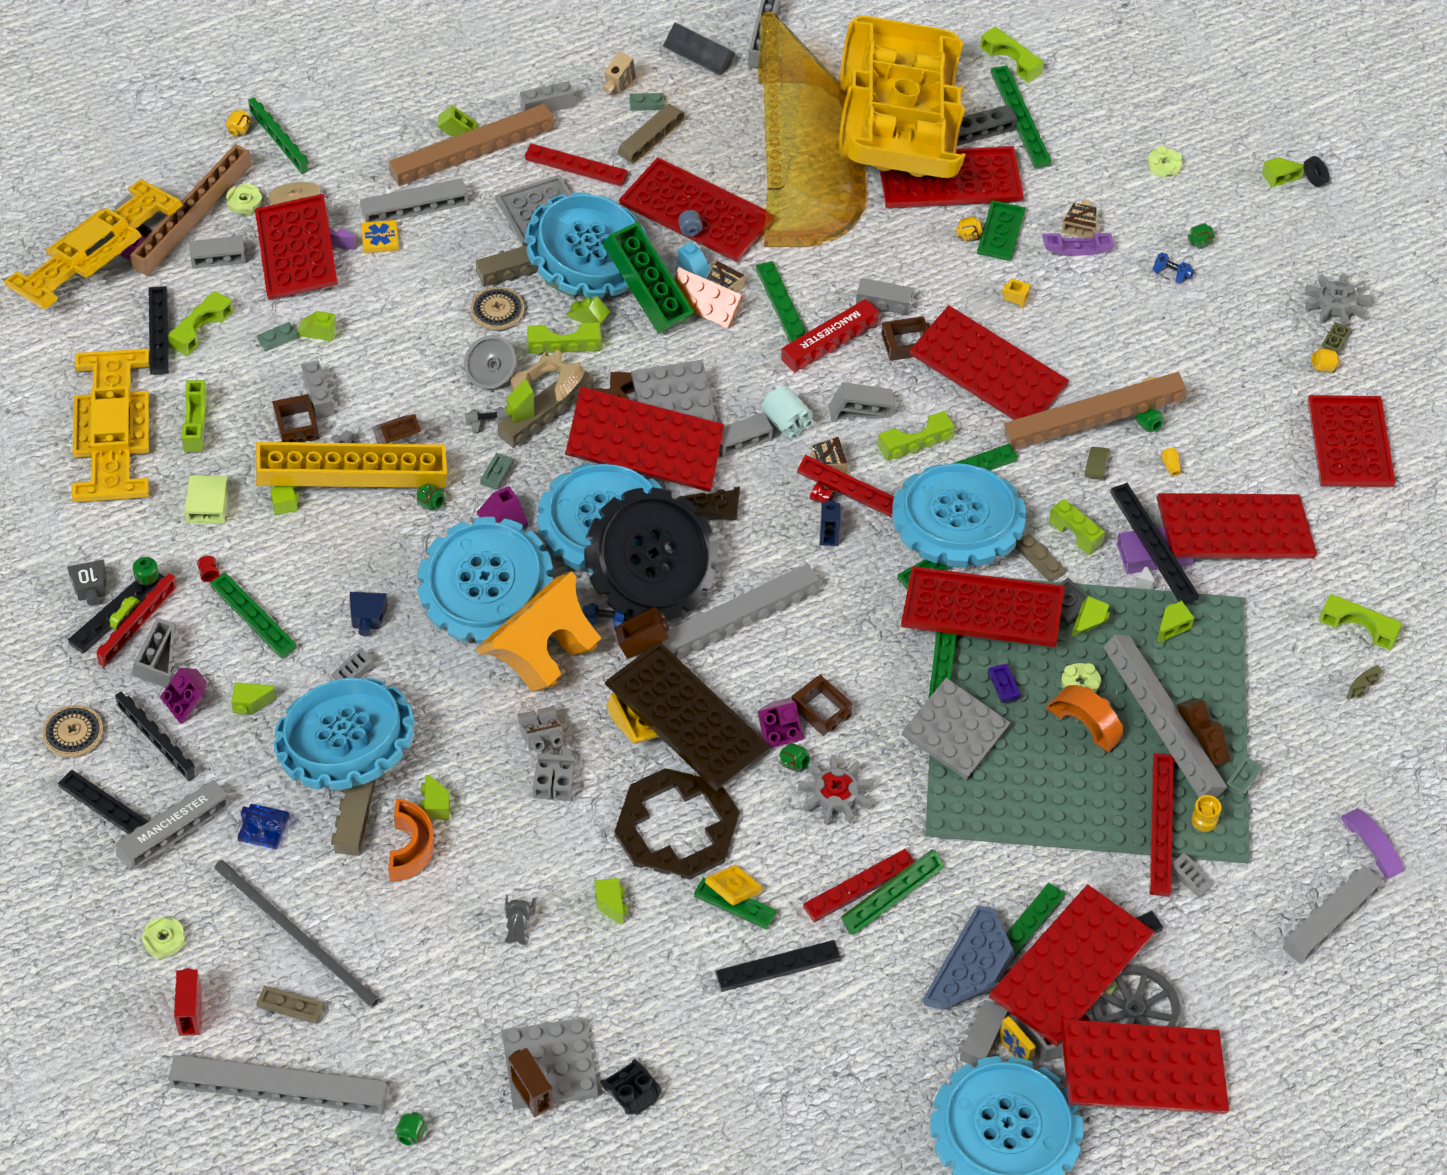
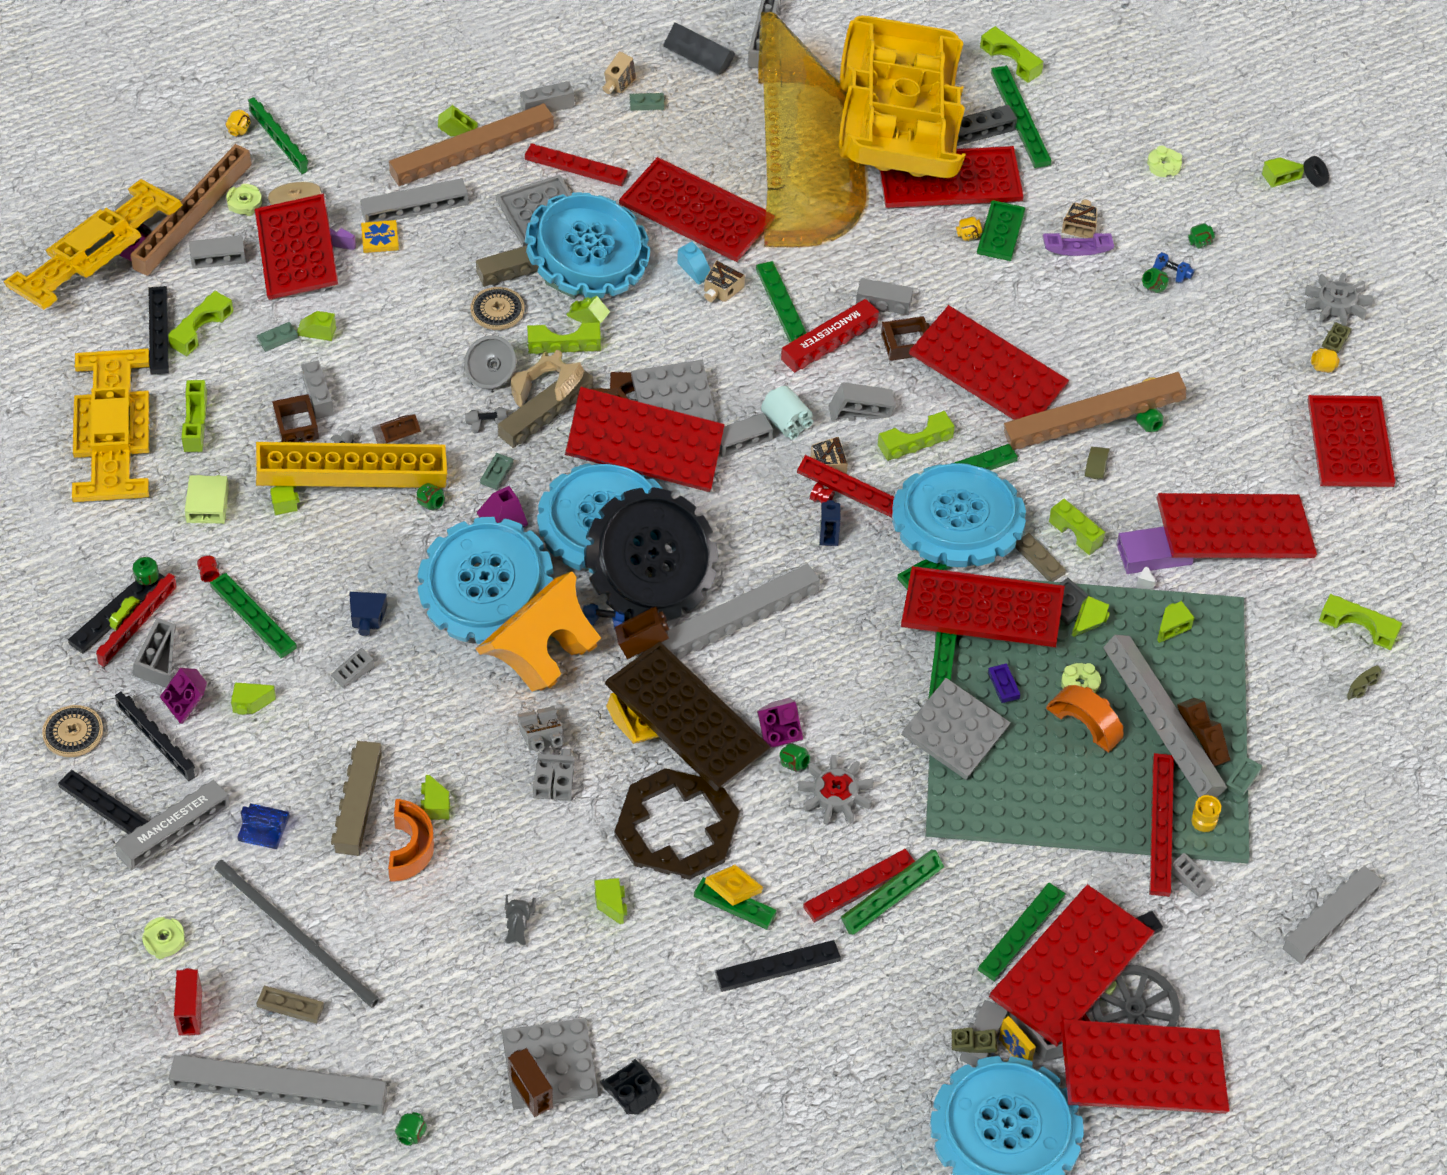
(89, 580): dark grey torso -> none
(344, 733): medium azure piece -> none
(520, 402): lime slope -> none
(648, 277): green brick -> none
(650, 133): dark tan beam -> none
(690, 223): sand blue head -> none
(708, 298): plate -> none
(716, 505): dark brown wing -> none
(811, 690): reddish brown window -> none
(974, 961): sand blue plate -> none
(974, 1041): none -> olive slope
(1016, 292): yellow brick -> none
(1154, 543): black plate -> none
(1155, 280): none -> green head
(1171, 460): yellow cone -> none
(1376, 841): medium lavender slope -> none

